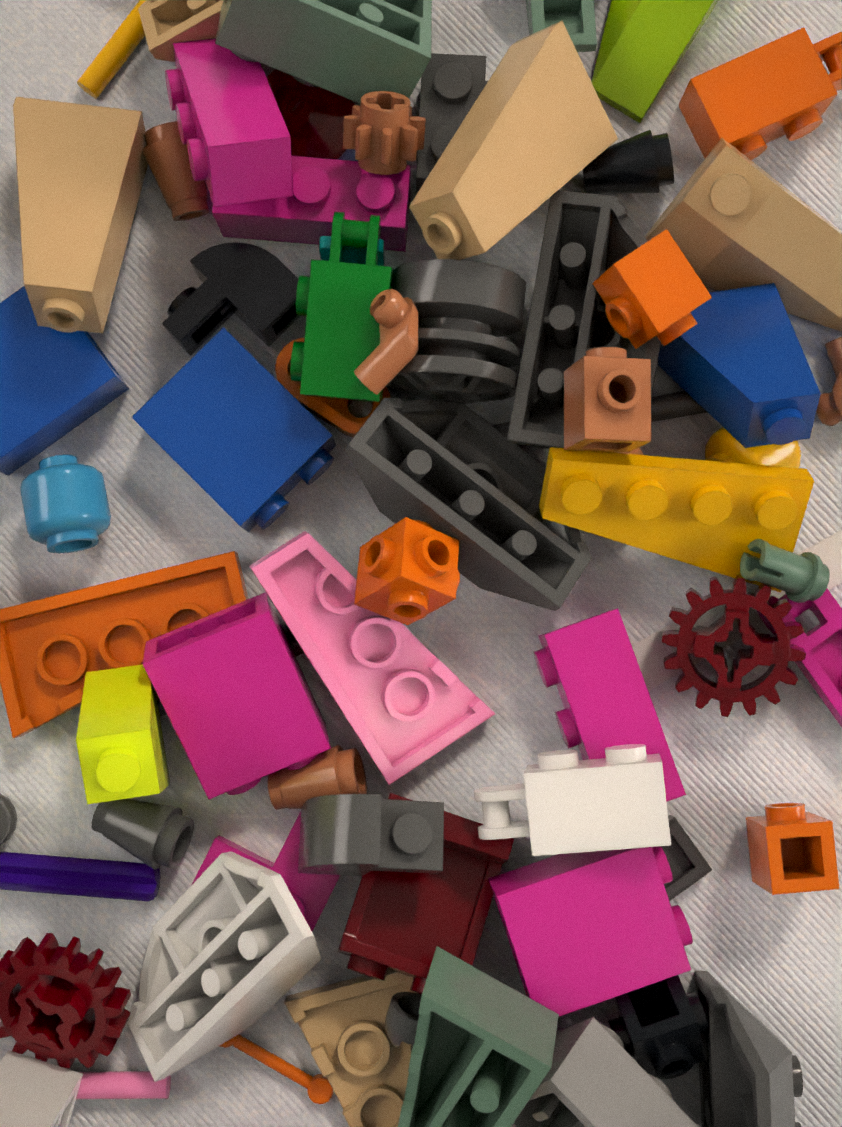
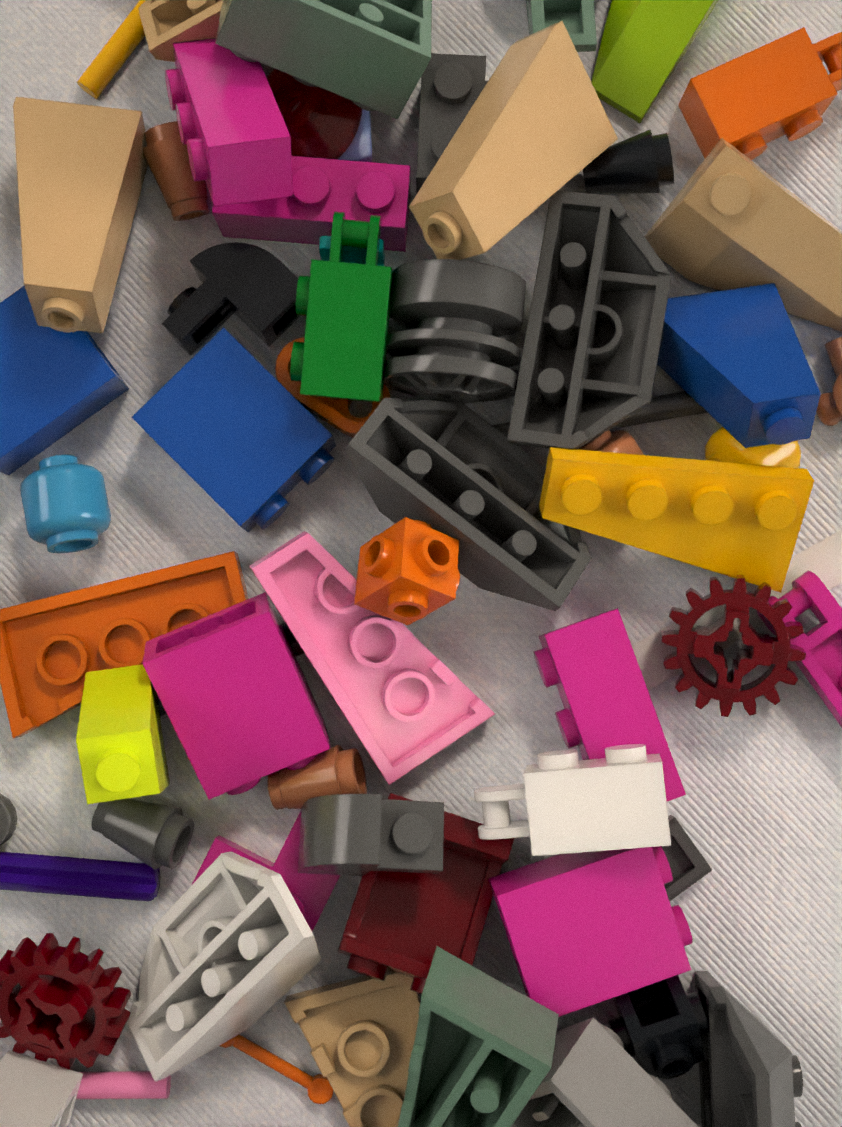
(383, 132): nougat gear -> none
(397, 340): nougat arm -> none
(403, 1018): dark grey hinge -> none
(607, 402): nougat brick -> none
(652, 292): orange brick -> none
(792, 850): orange brick -> none
(800, 576): sand green pin -> none

